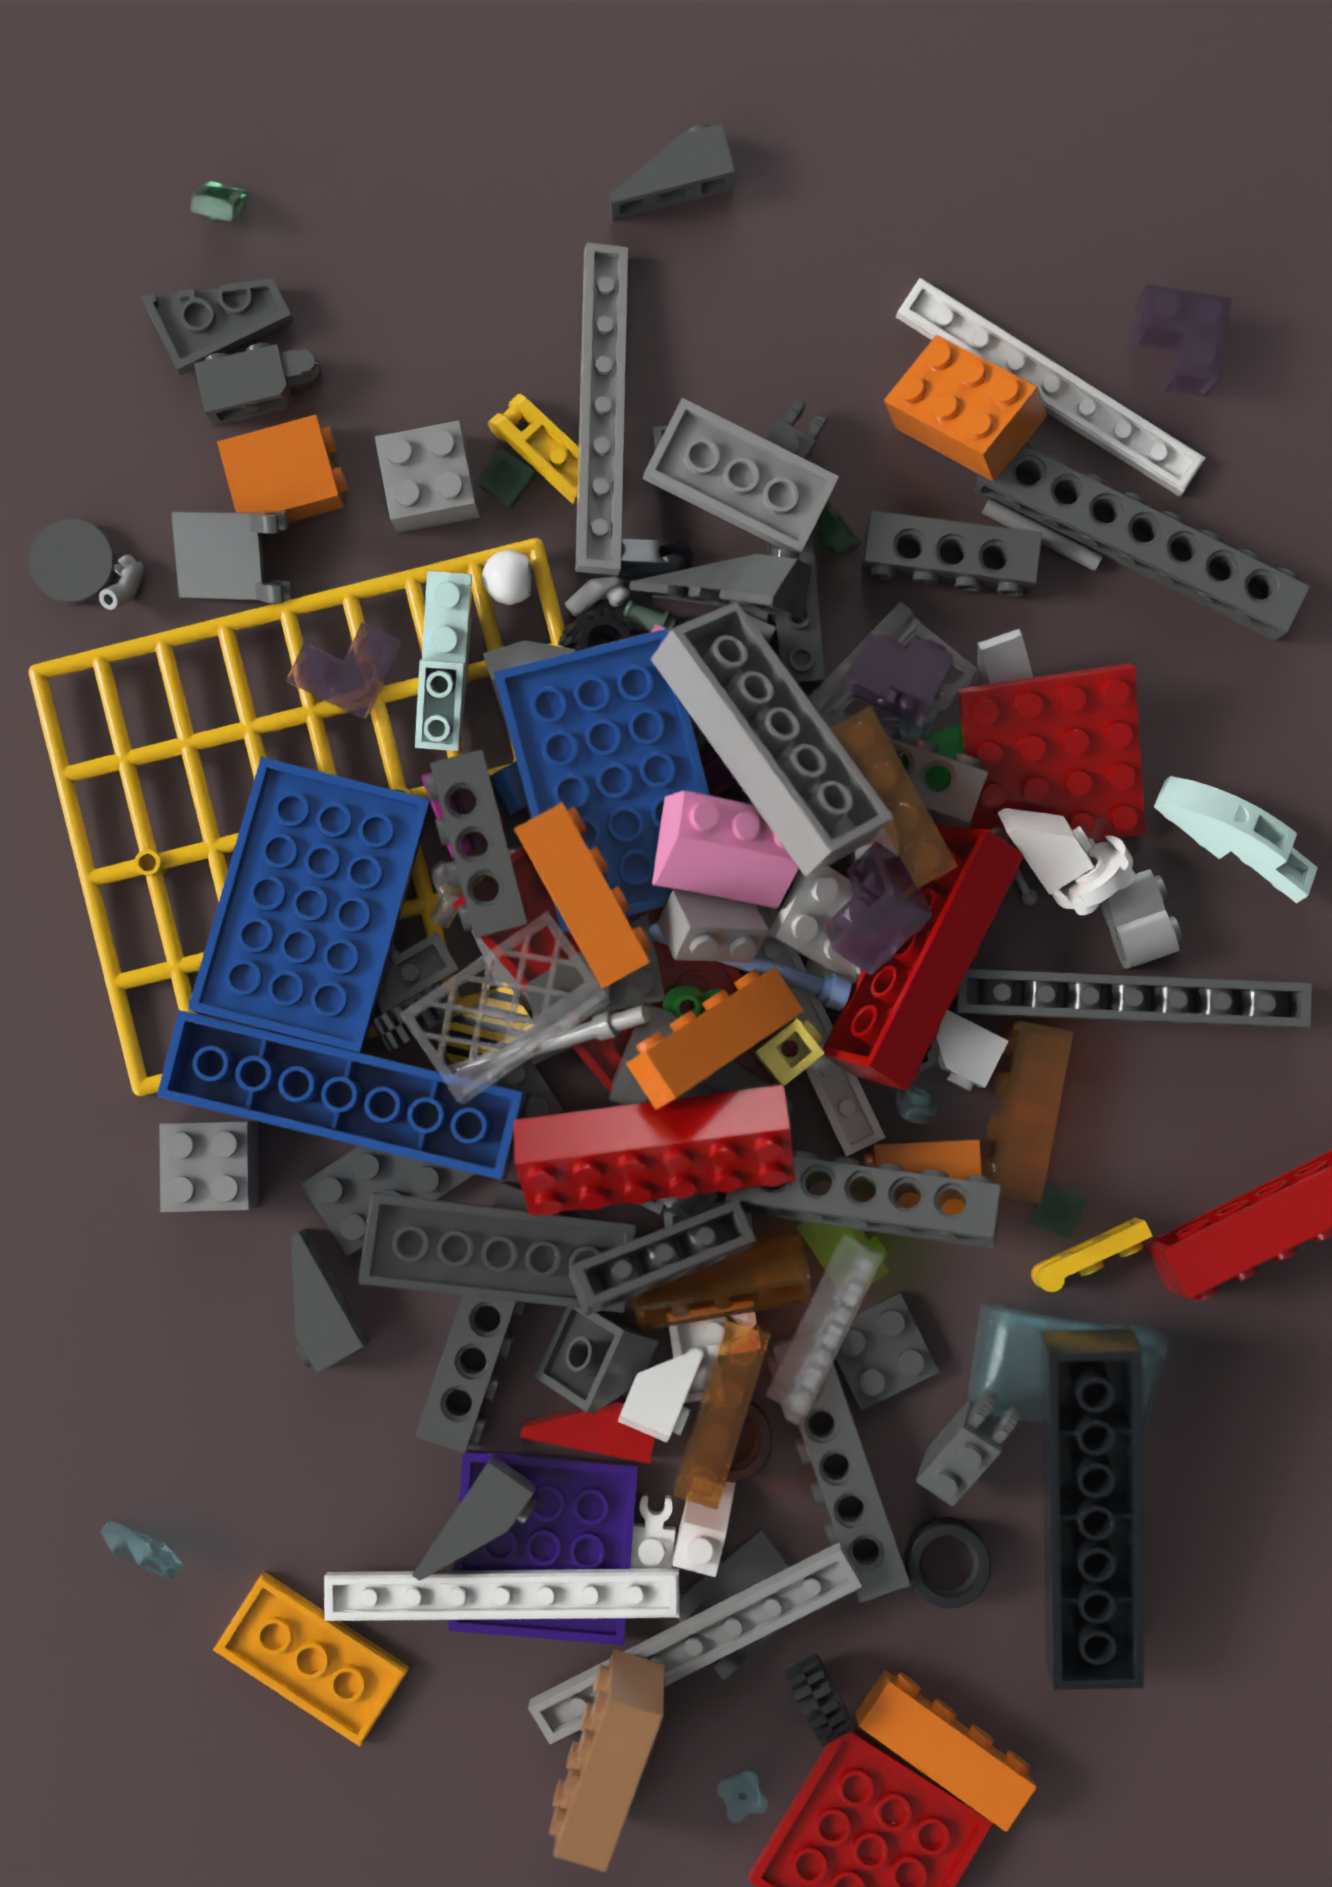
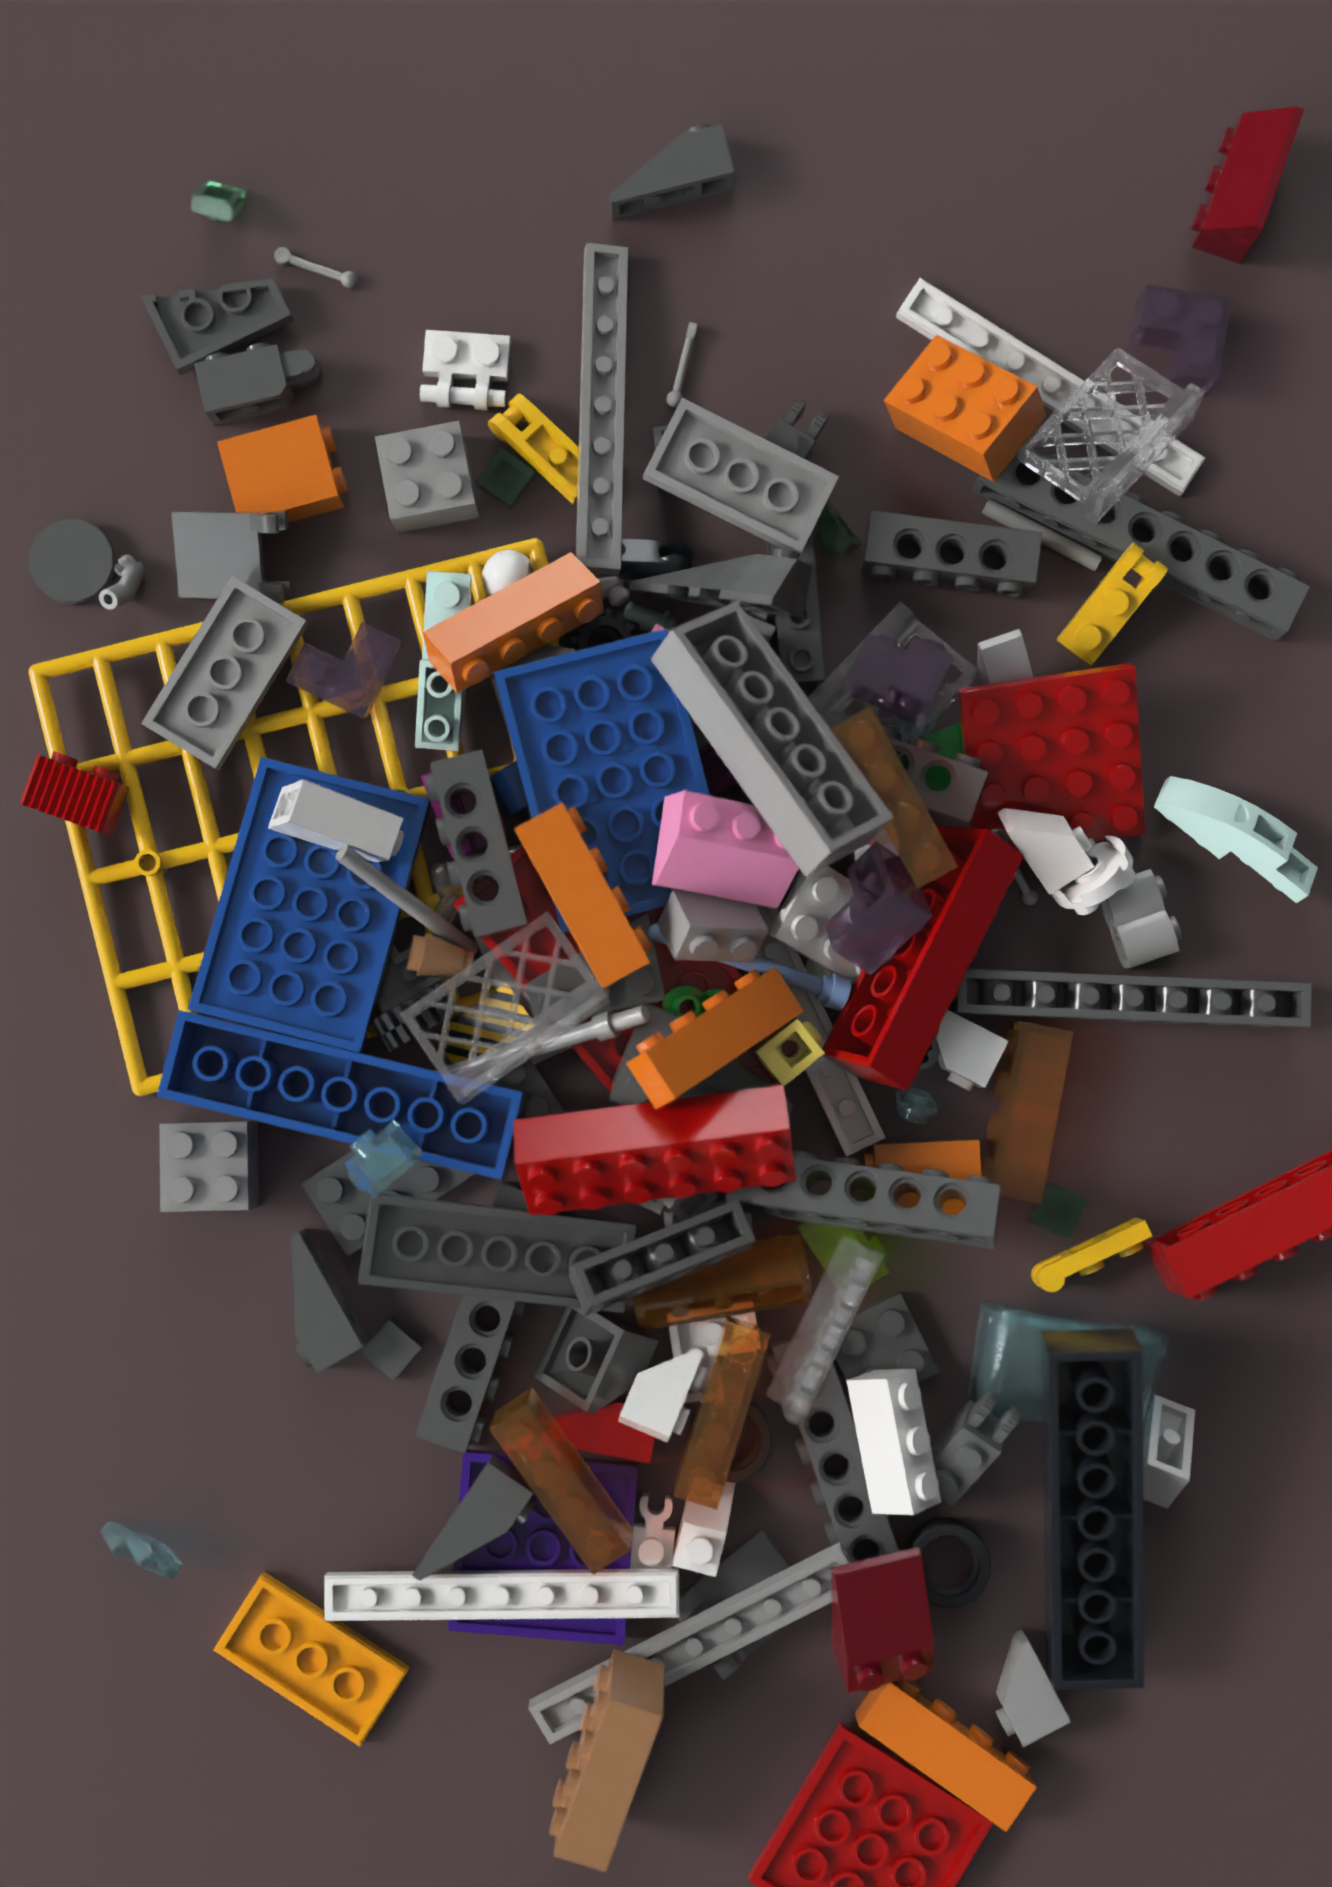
(74, 794): none -> red brick
(225, 673): none -> light grey plate
(284, 258): none -> light grey hinge
(336, 821): none -> white slope
(381, 1158): none -> clear light blue brick
(391, 1349): none -> dark grey tile
(403, 899): none -> light grey bar
(437, 957): none -> medium nougat cone
(465, 357): none -> white plate
(514, 622): none -> orange brick
(562, 1481): none -> clear orange brick
(674, 397): none -> light grey hinge
(742, 1783): clear light blue plate -> none
(819, 1700): black tyre -> none
(881, 1620): none -> dark red slope
(894, 1441): none -> white brick
(1027, 1695): none -> light grey slope
(1111, 605): none -> yellow plate
(1133, 458): none -> clear fence
(1167, 1451): none -> white slope
(1244, 182): none -> dark red slope

